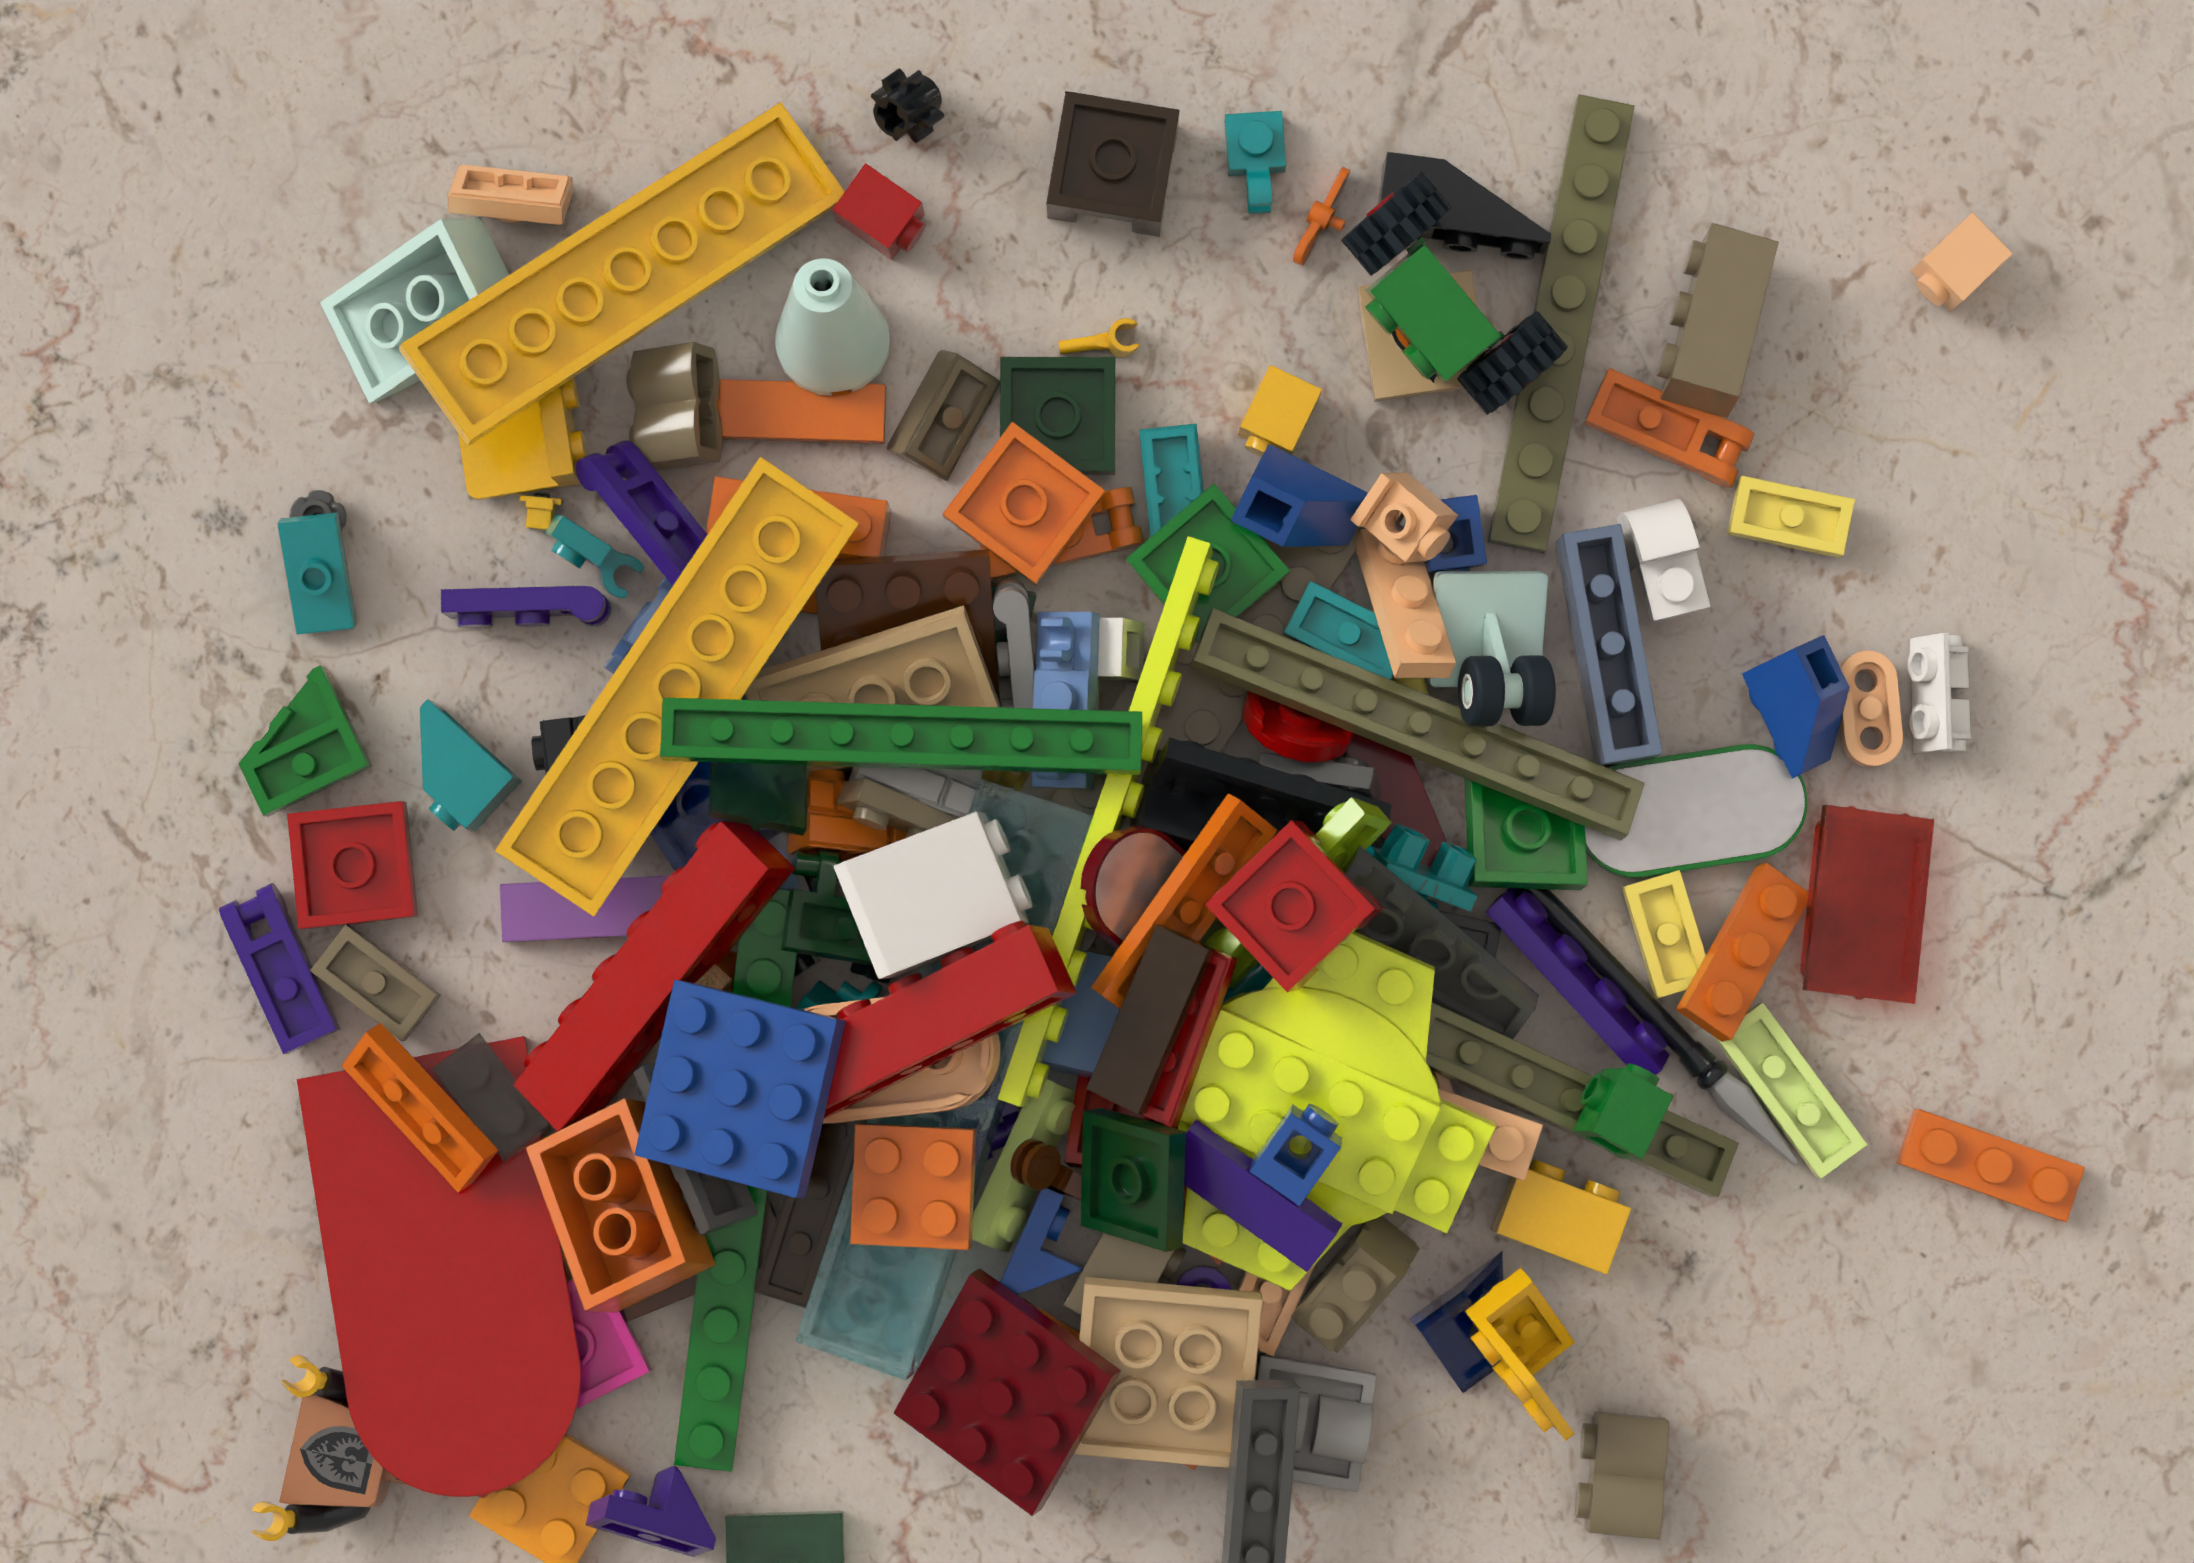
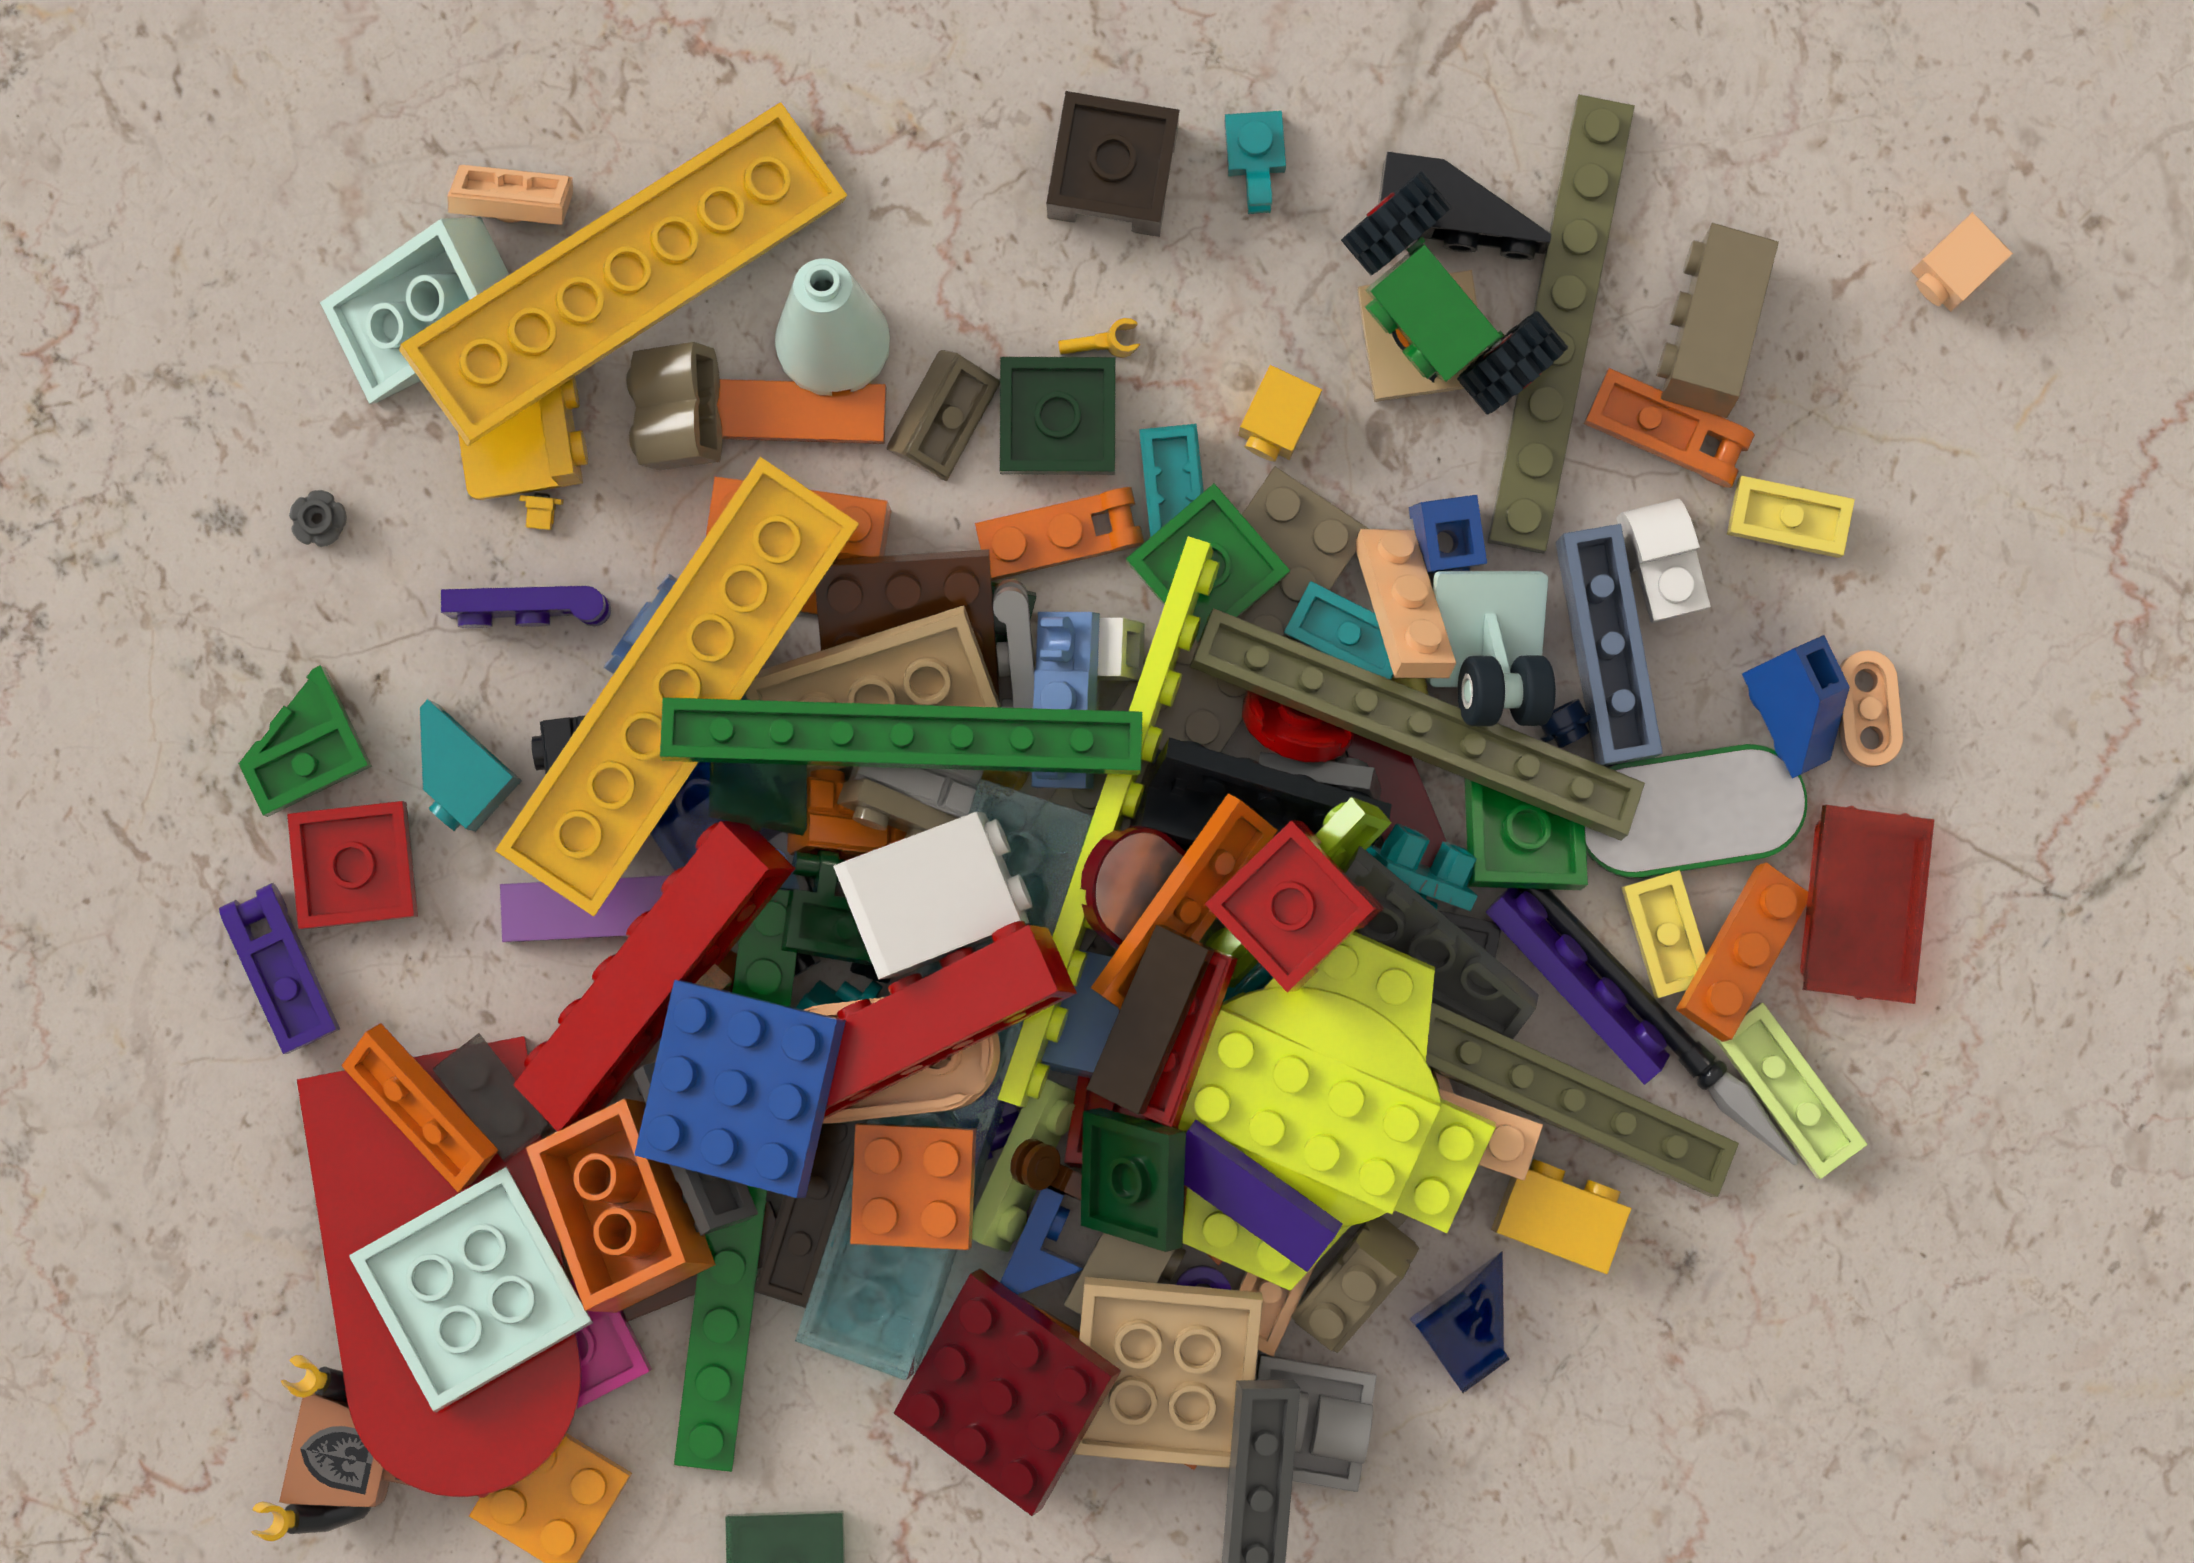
(317, 573): teal plate -> none
(375, 982): dark tan plate -> none
(470, 1289): none -> light aqua plate
(579, 545): teal plate -> none
(643, 506): dark purple plate -> none
(668, 1521): dark purple slope -> none
(880, 213): red brick -> none
(907, 105): black gear -> none
(1024, 503): orange plate -> none
(1293, 1172): blue brick -> none
(1297, 503): blue slope -> none
(1321, 217): orange piece -> none
(1425, 515): light nougat brick -> none
(1525, 1336): yellow bracket -> none
(1566, 724): none -> dark blue plate
(1622, 1110): green brick -> none
(1624, 1475): dark tan brick -> none
(1935, 668): white hinge -> none
(1990, 1165): orange plate -> none

